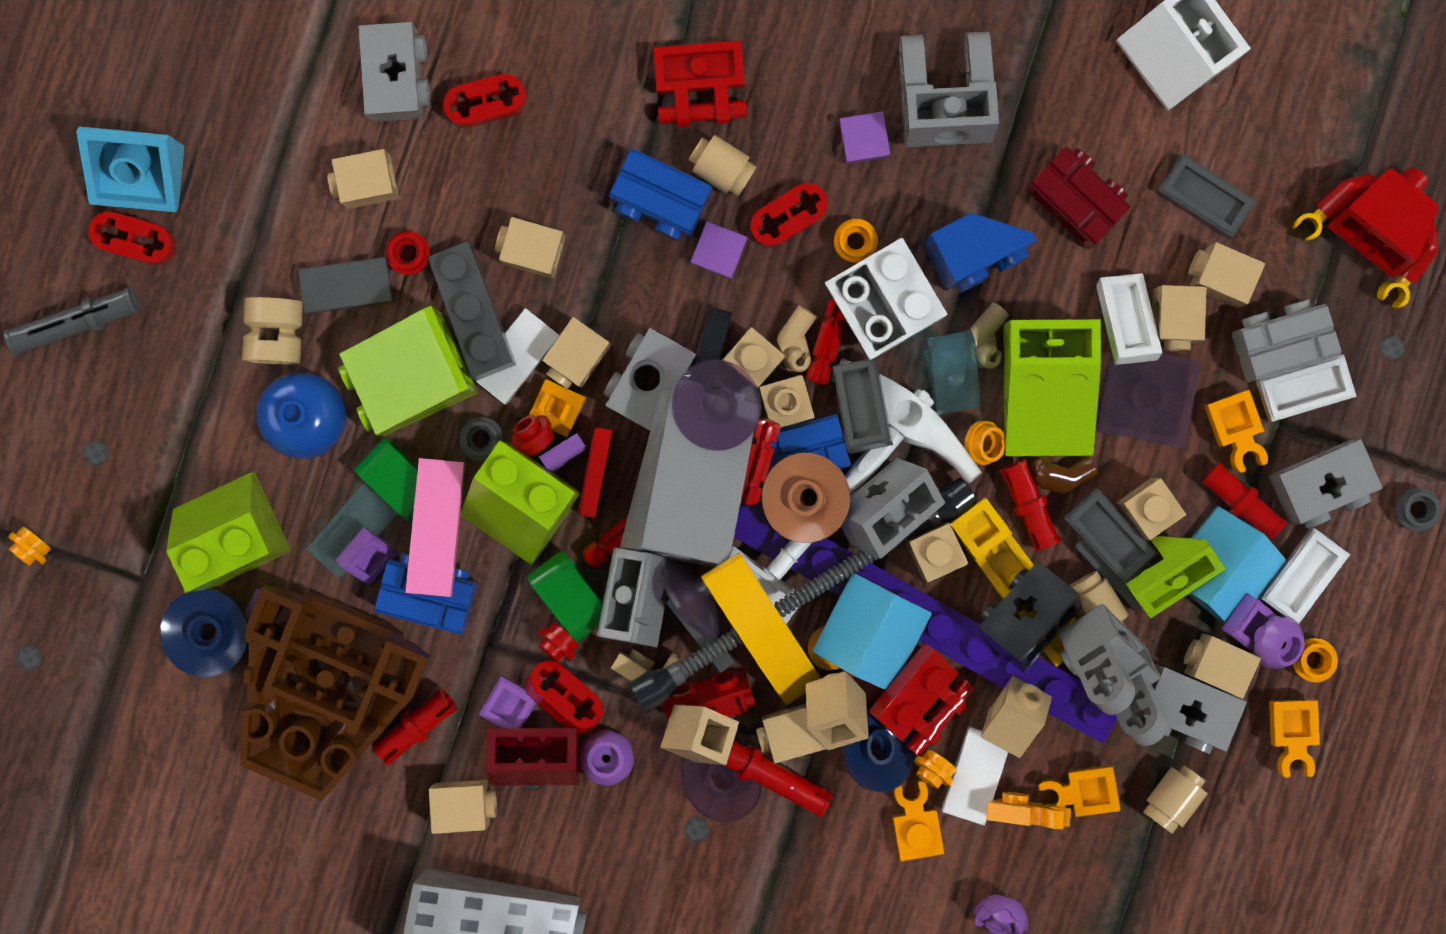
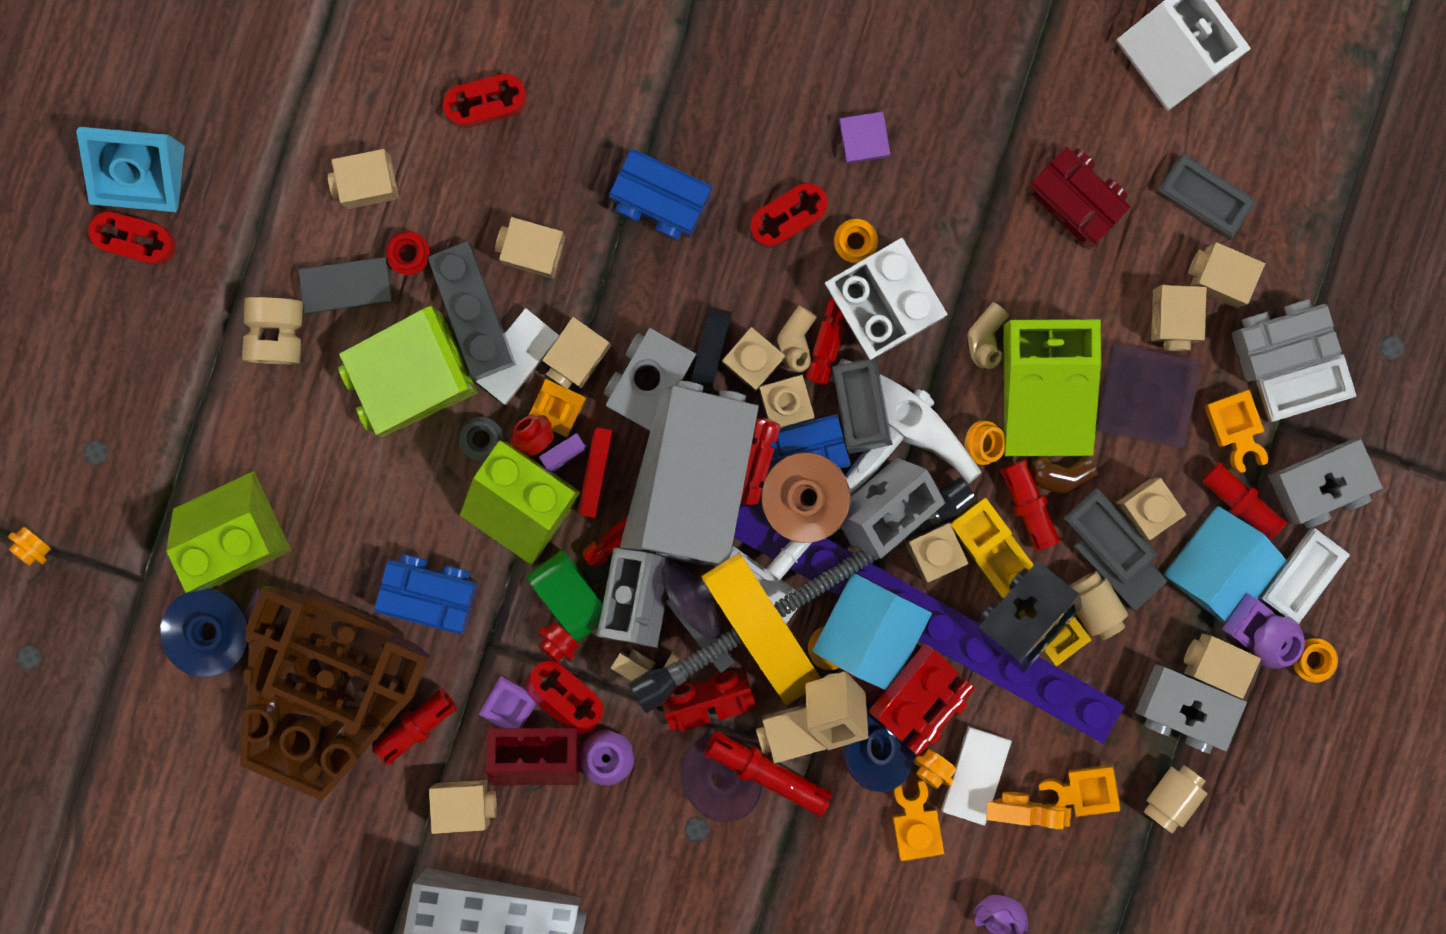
(89, 315): dark grey pin -> none
(301, 415): blue cylinder -> none
(360, 511): clear light blue tile -> none
(366, 556): medium lavender tile -> none
(379, 50): light grey brick -> none
(391, 476): green beam -> none
(435, 527): bright pink tile -> none
(696, 411): clear purple dish -> none
(699, 734): tan brick -> none
(700, 68): red plate -> none
(719, 250): medium lavender tile -> none
(721, 165): tan brick -> none
(948, 114): light grey brick -> none
(953, 372): clear light blue slope -> none
(974, 245): blue slope -> none
(1016, 716): tan brick -> none
(1115, 672): light grey brick -> none
(1129, 319): white tile -> none
(1185, 567): lime slope -> none
(1294, 727): light orange plate -> none
(1385, 222): red torso -> none
(1429, 516): dark grey plate -> none

